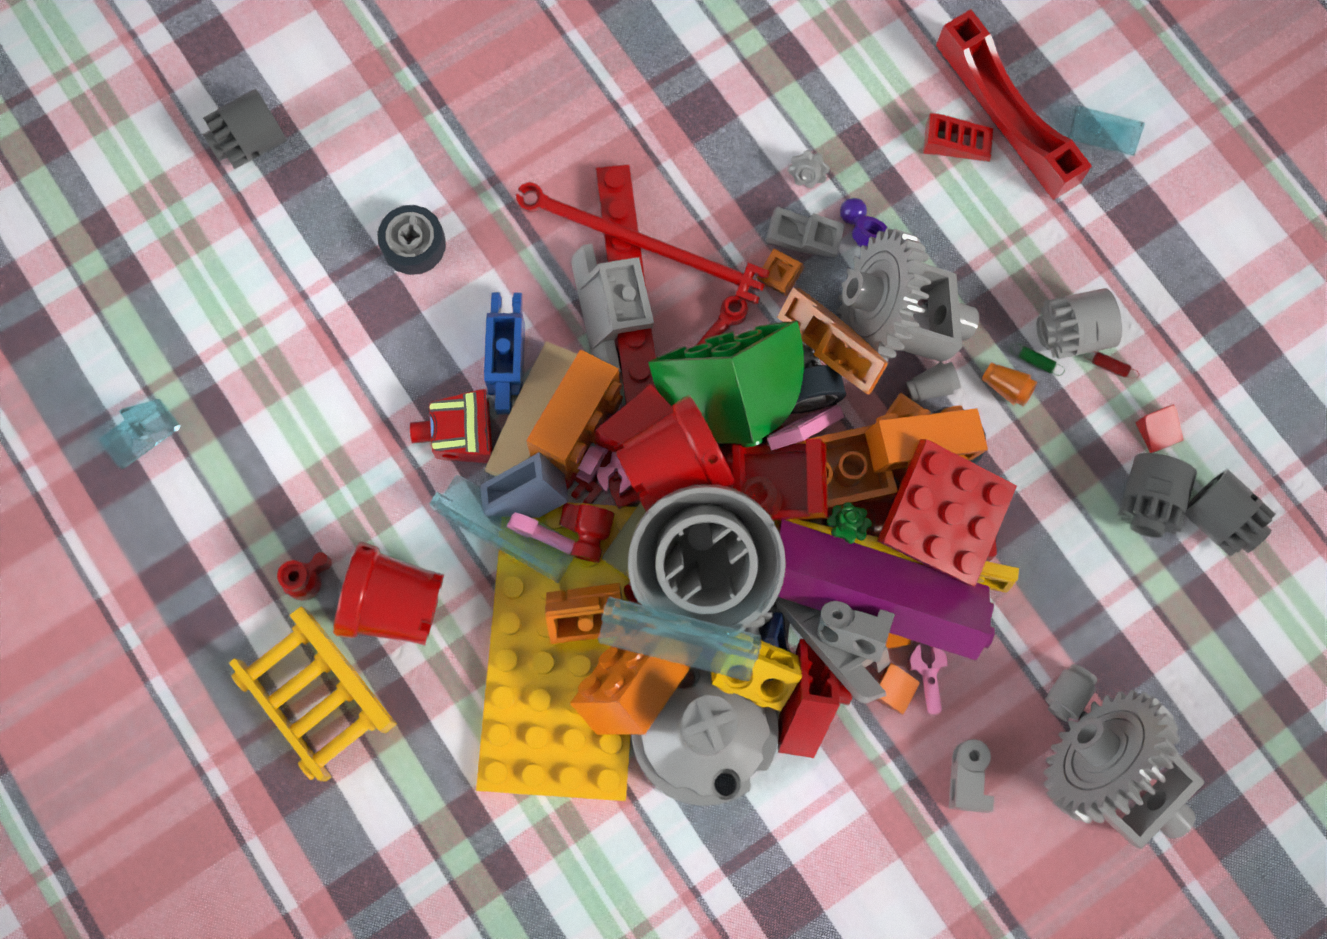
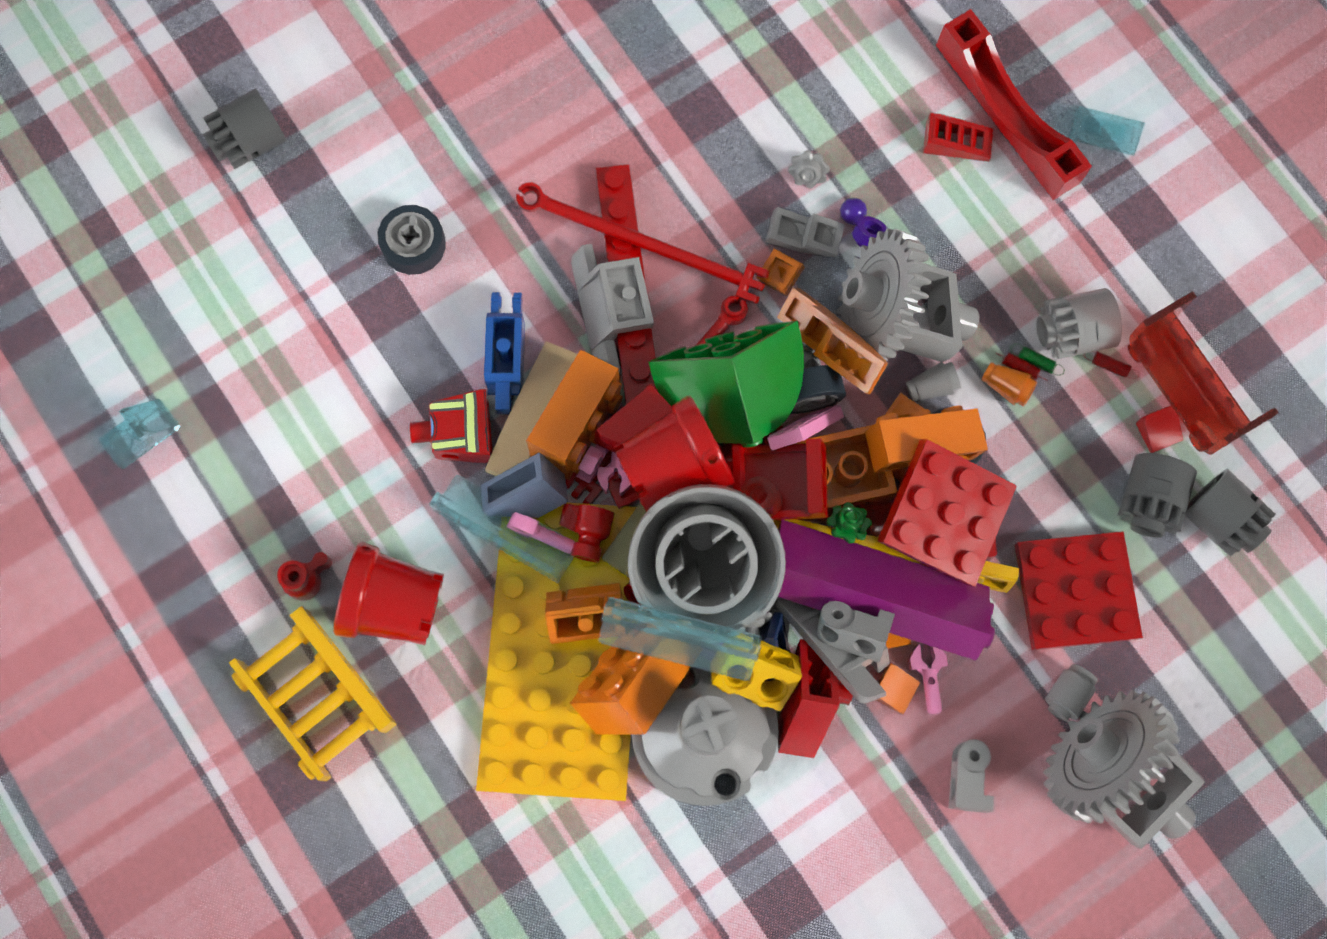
(1020, 365): none -> red piece
(1078, 591): none -> red plate
(1190, 380): none -> clear red windscreen

